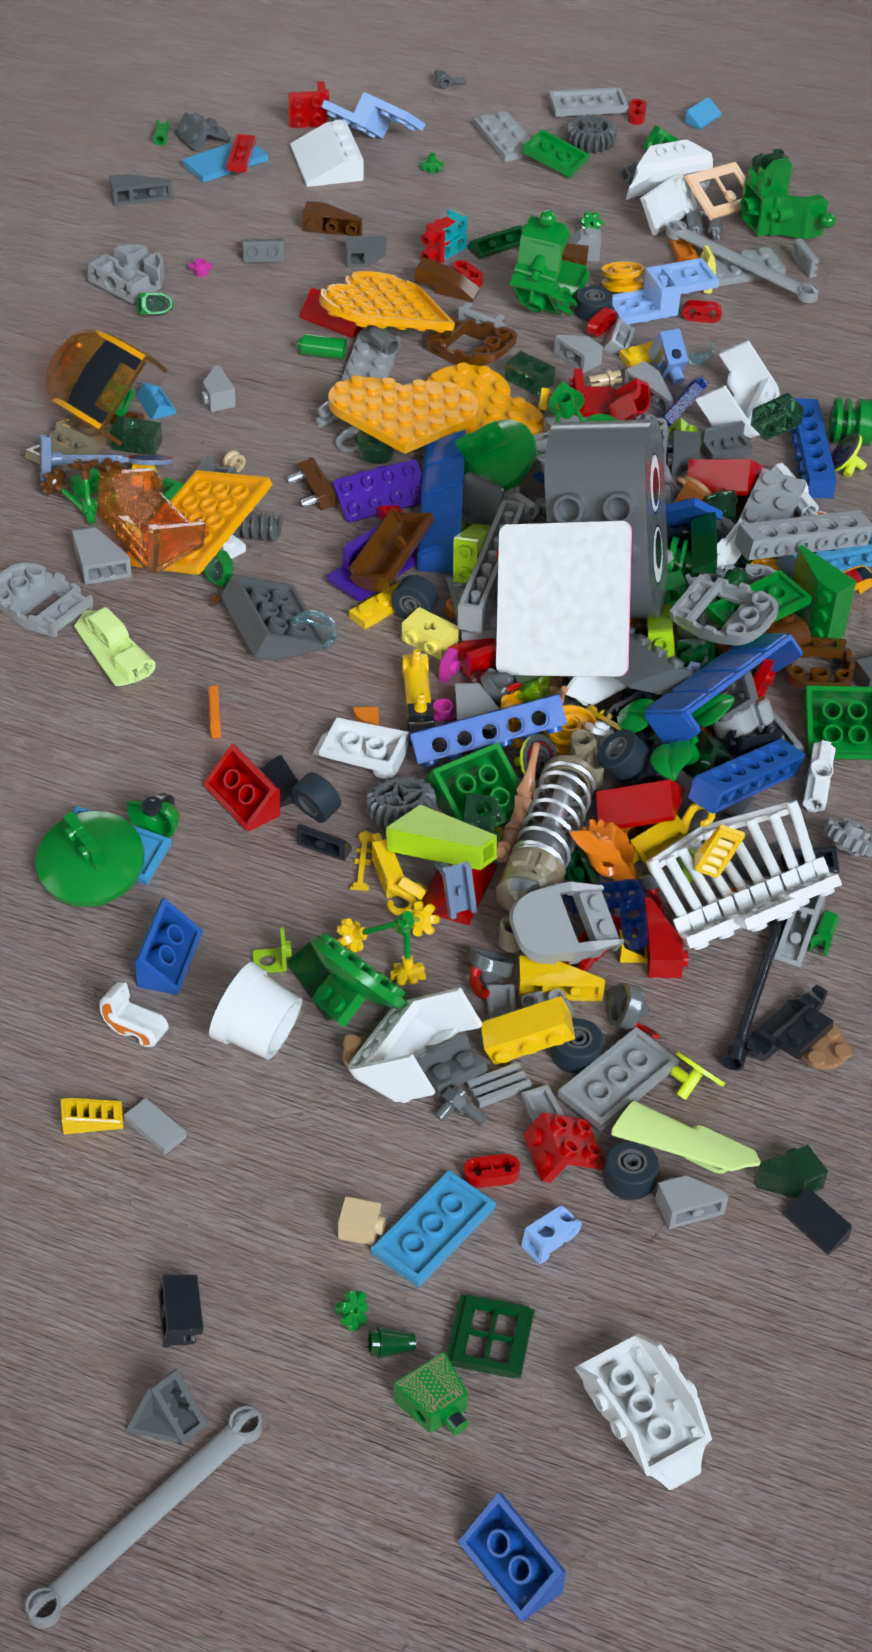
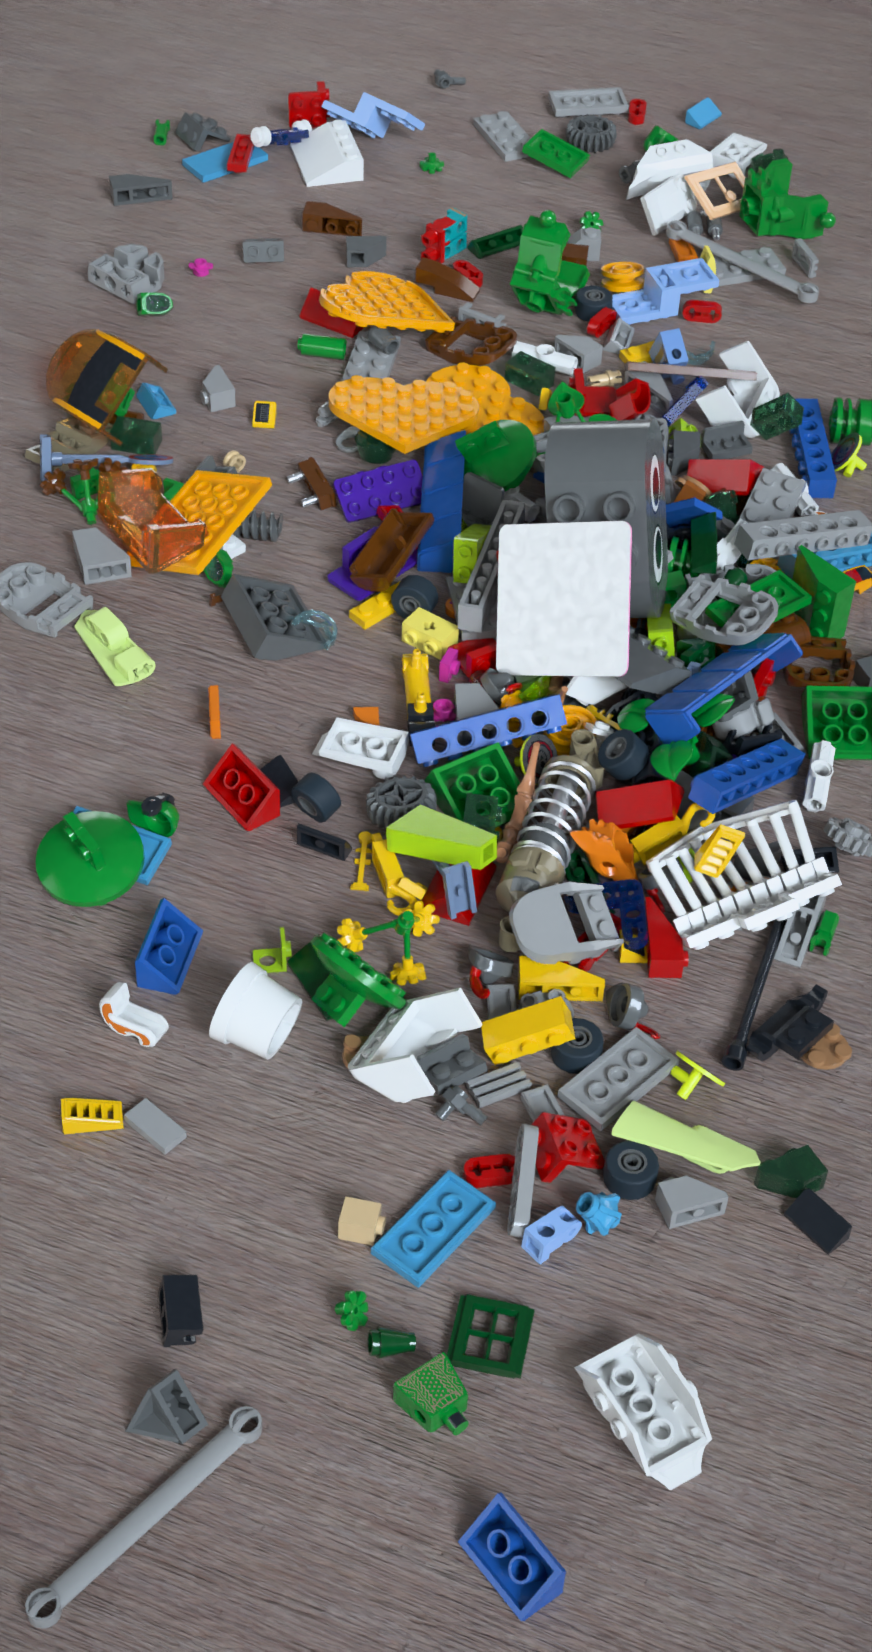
(263, 136): none -> plate
(264, 414): none -> slope
(523, 1180): none -> light grey beam
(546, 353): none -> white piece
(599, 1211): none -> dark azure rock
(691, 371): none -> tile
(737, 149): none -> white slope

